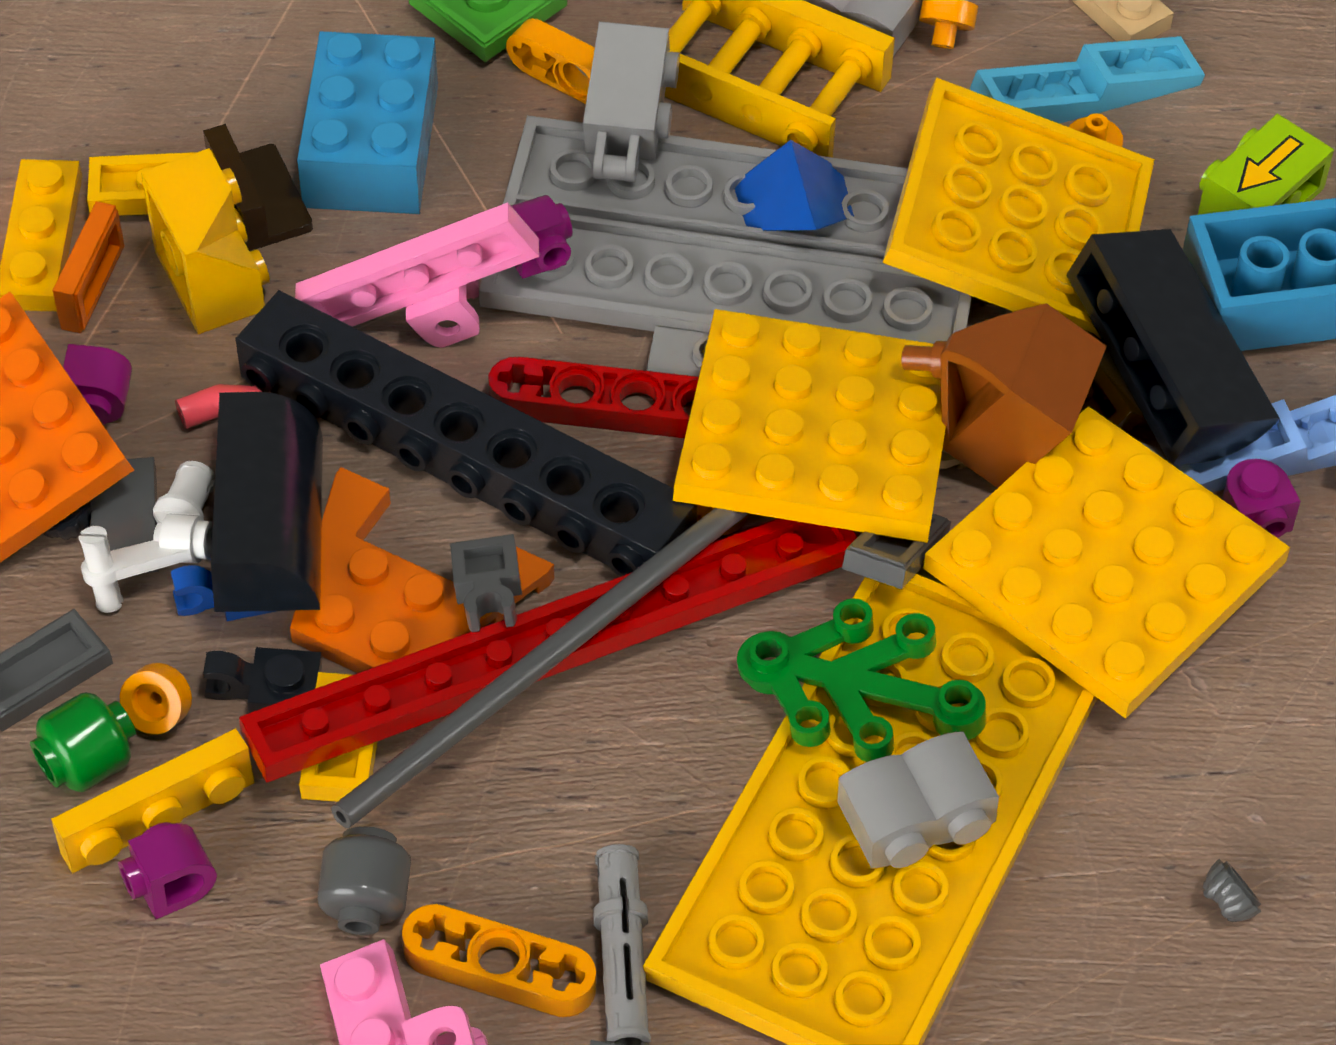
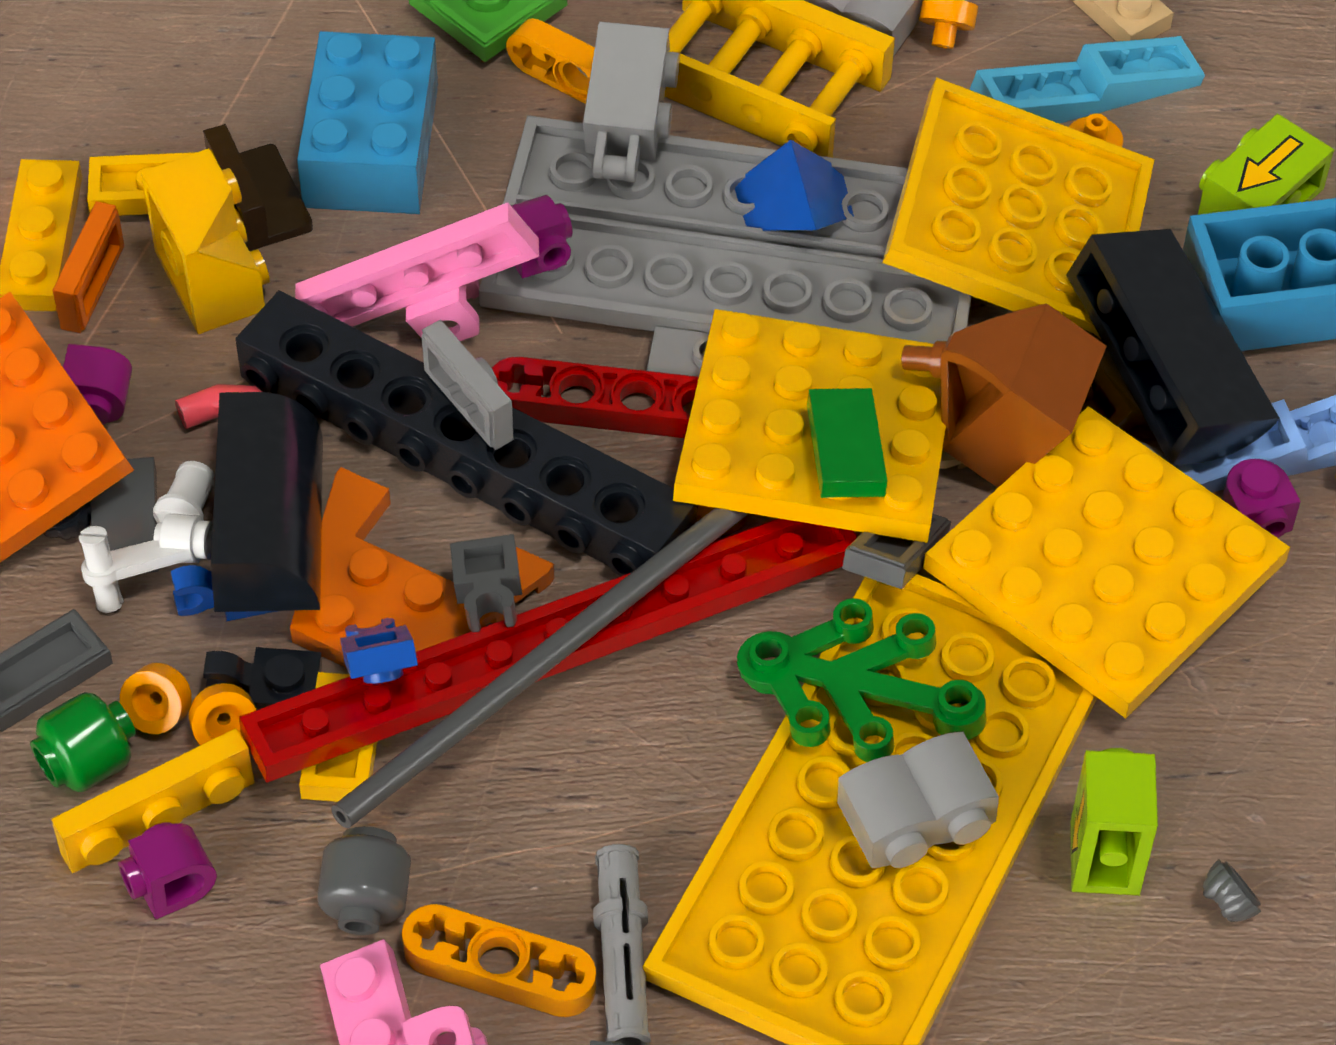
(218, 711): none -> light orange tile
(378, 651): none -> blue plate
(468, 384): none -> light grey plate
(846, 443): none -> green tile
(1113, 822): none -> lime brick

